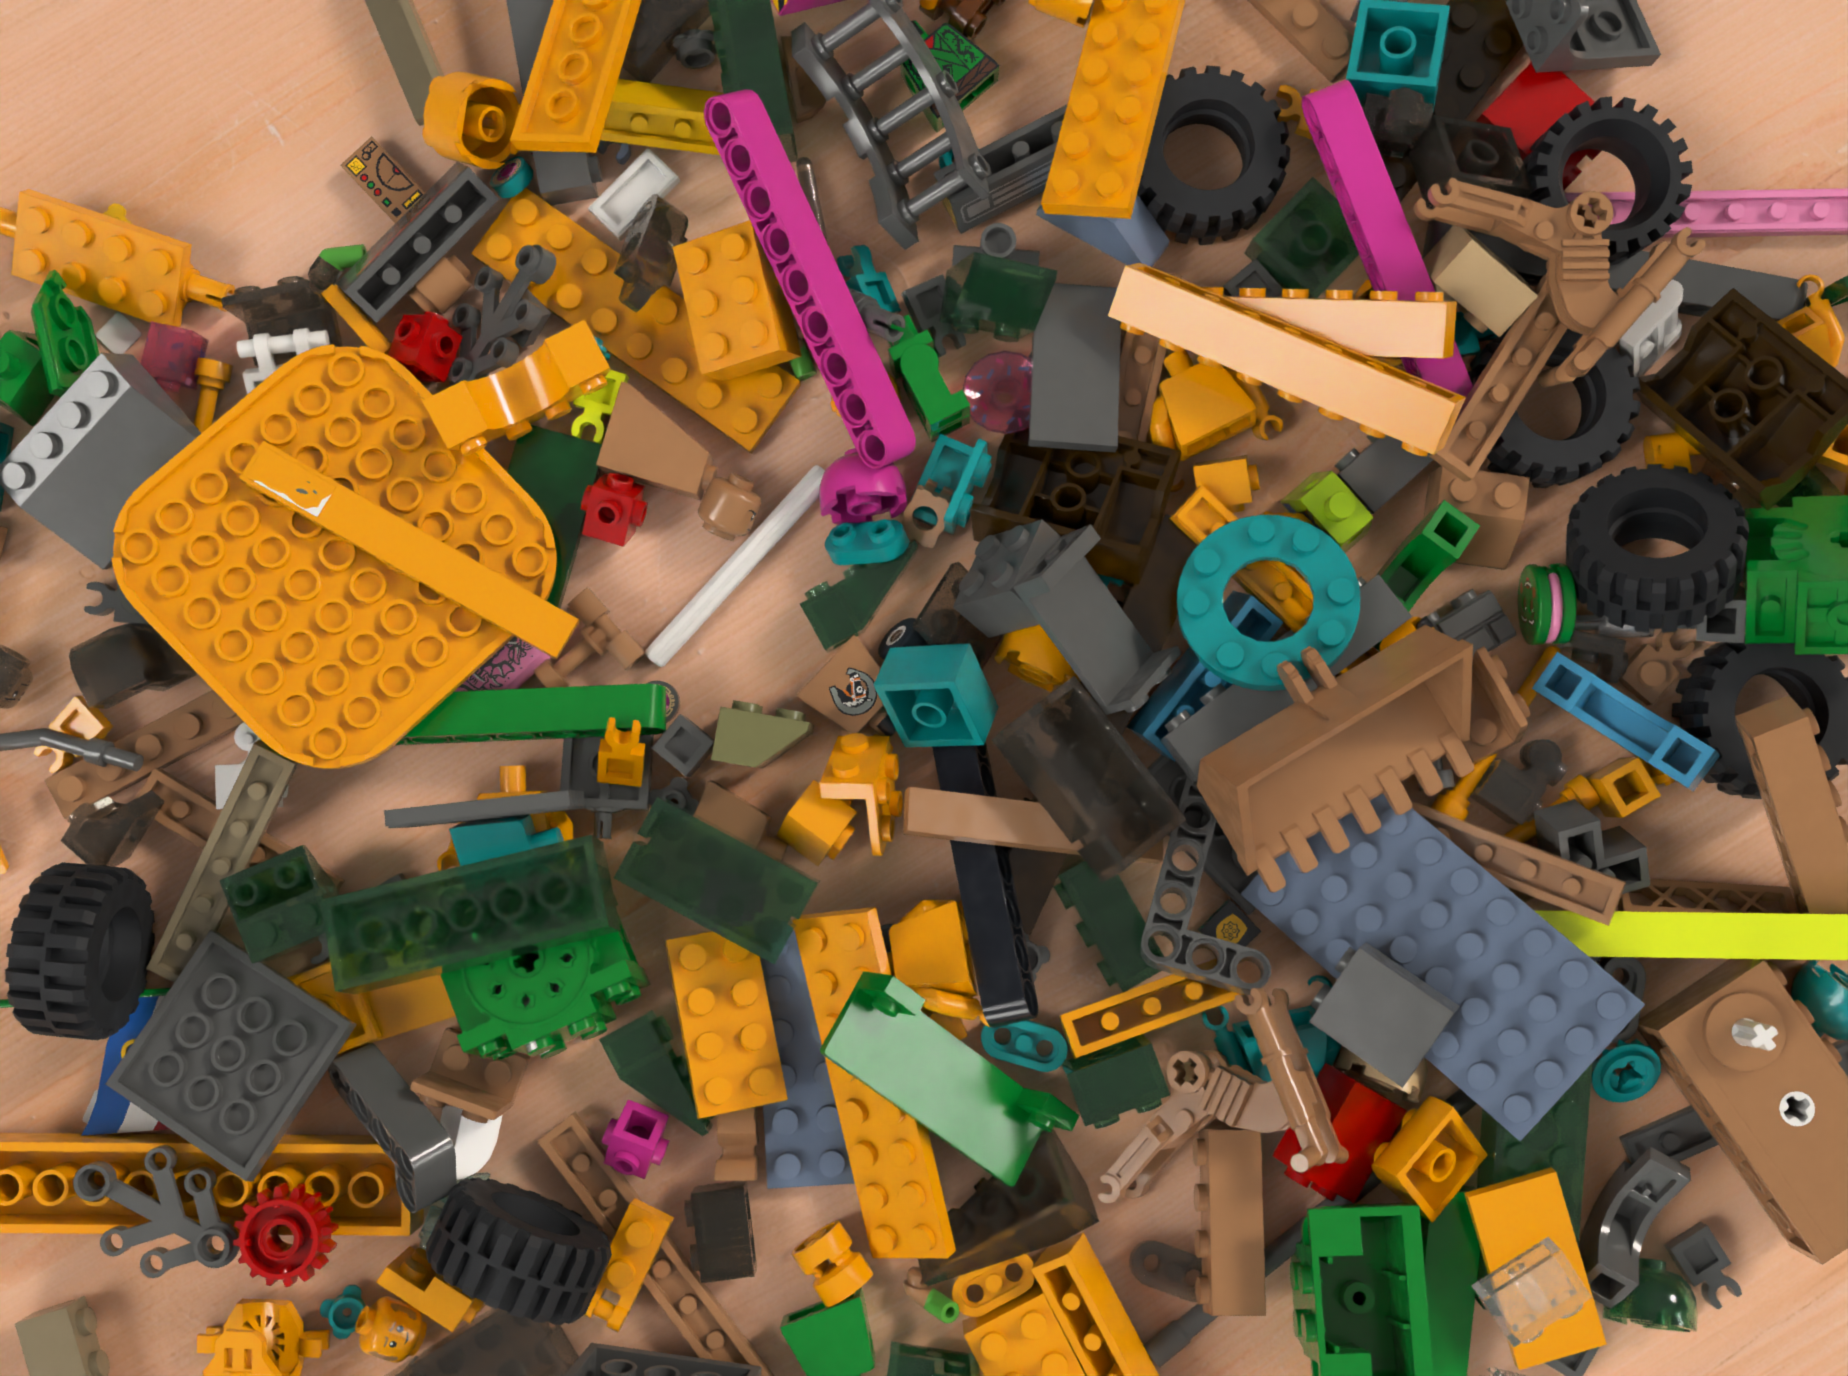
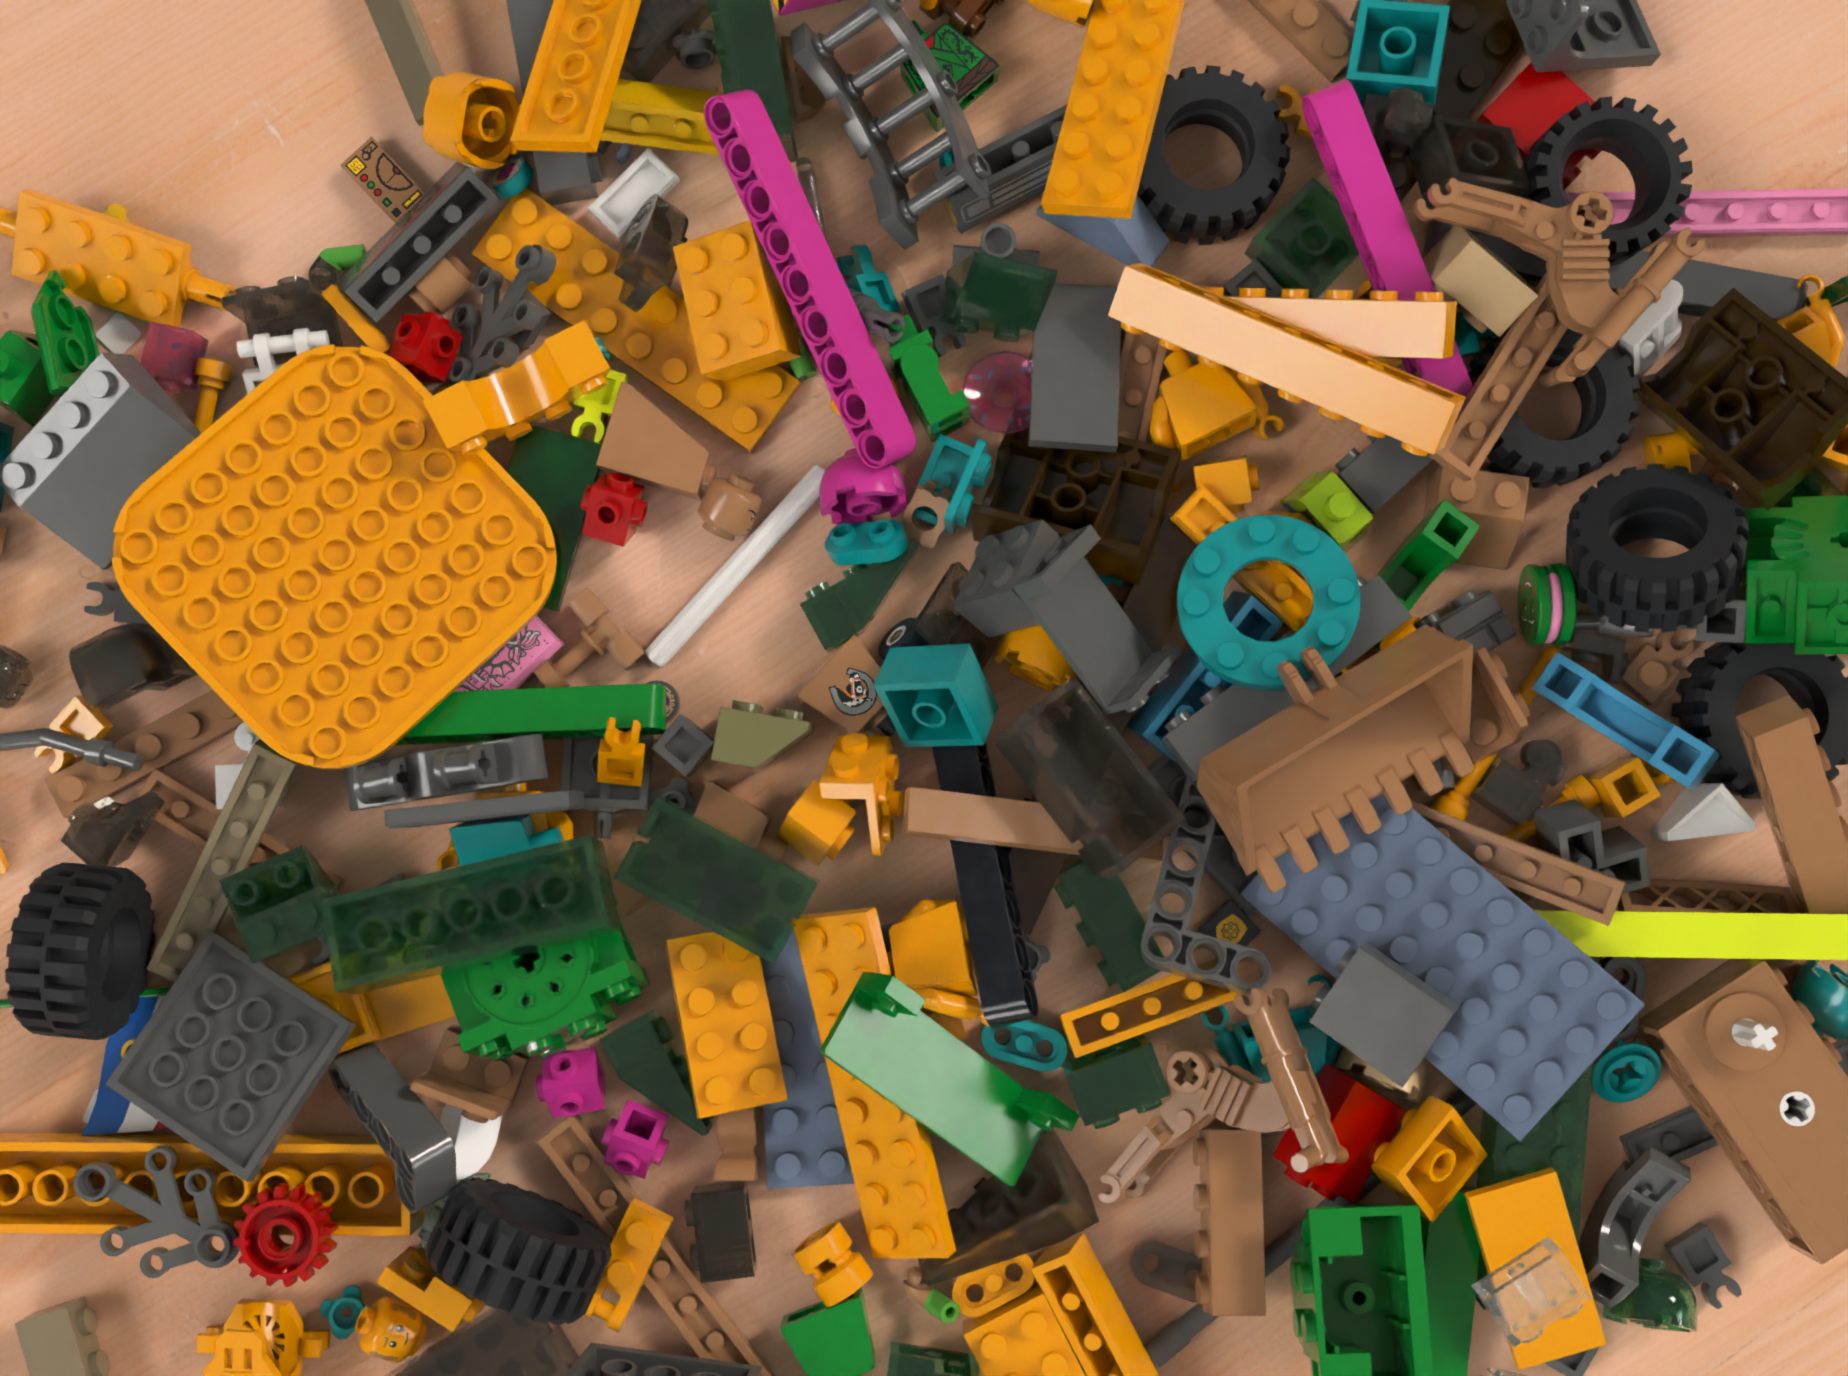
(409, 549): light orange tile -> none
(446, 772): none -> dark grey piece
(572, 1082): none -> dark pink brick
(1703, 813): none -> white slope

